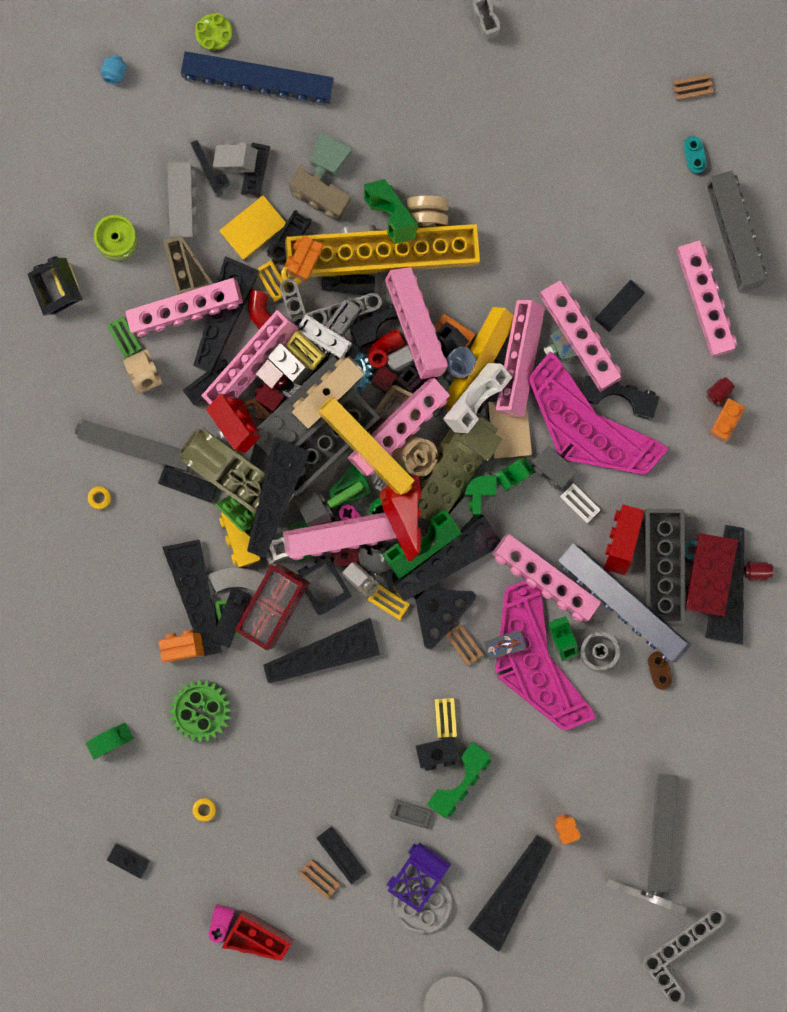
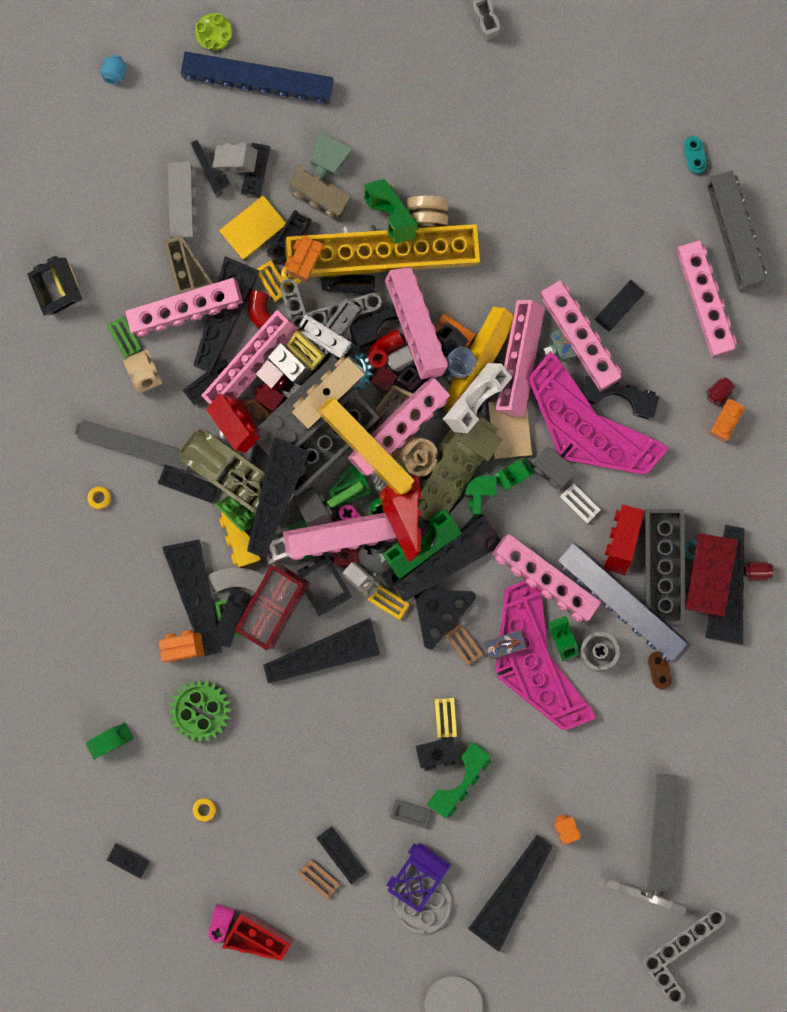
(121, 247): lime wheel -> none
(708, 83): medium nougat tile -> none

